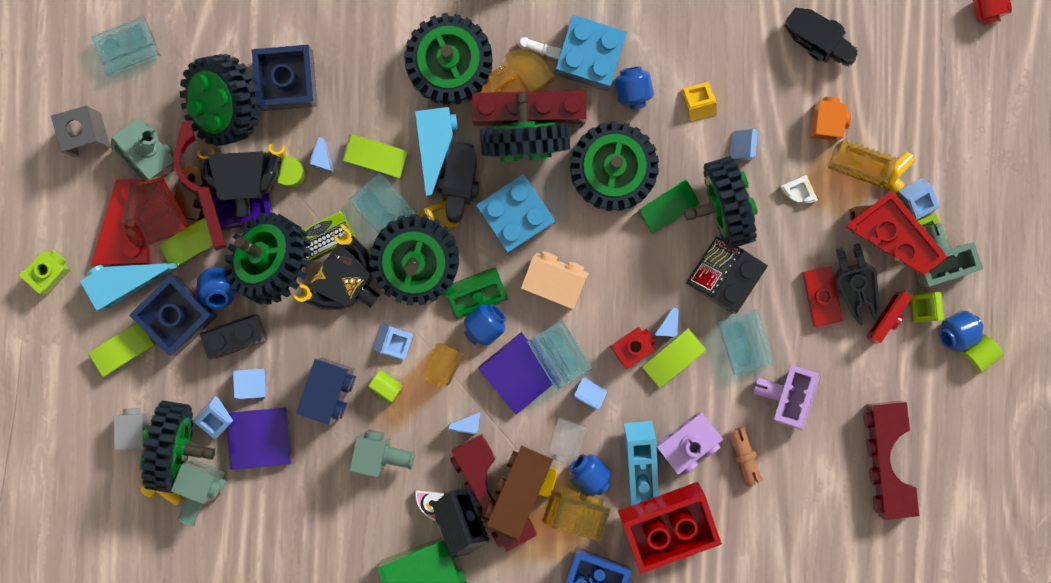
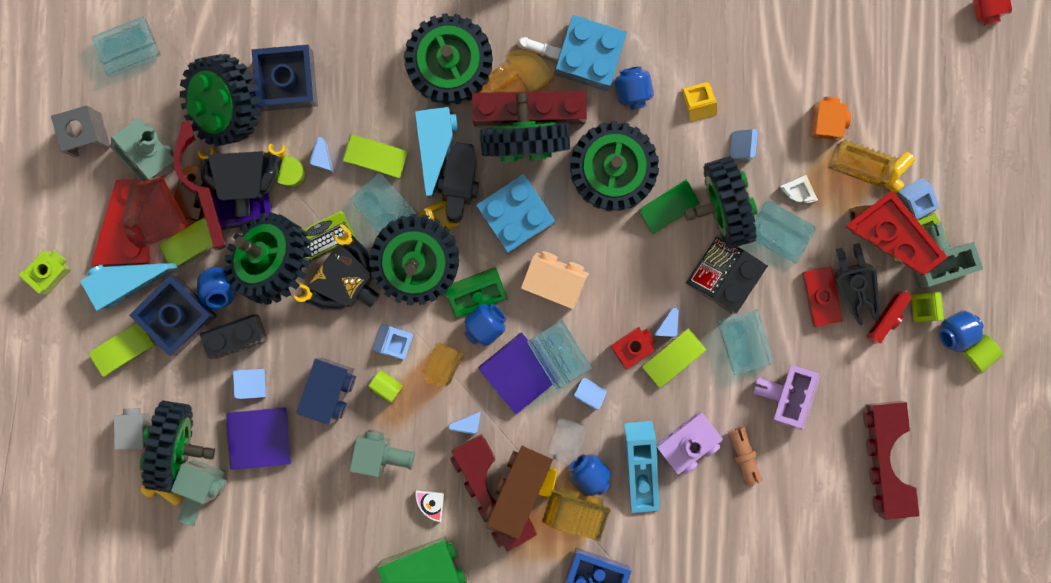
(213, 418): light blue slope -> none
(460, 522): black brick -> none
(669, 527): red brick -> none
(783, 231): none -> clear light blue plate
(820, 36): black hinge -> none

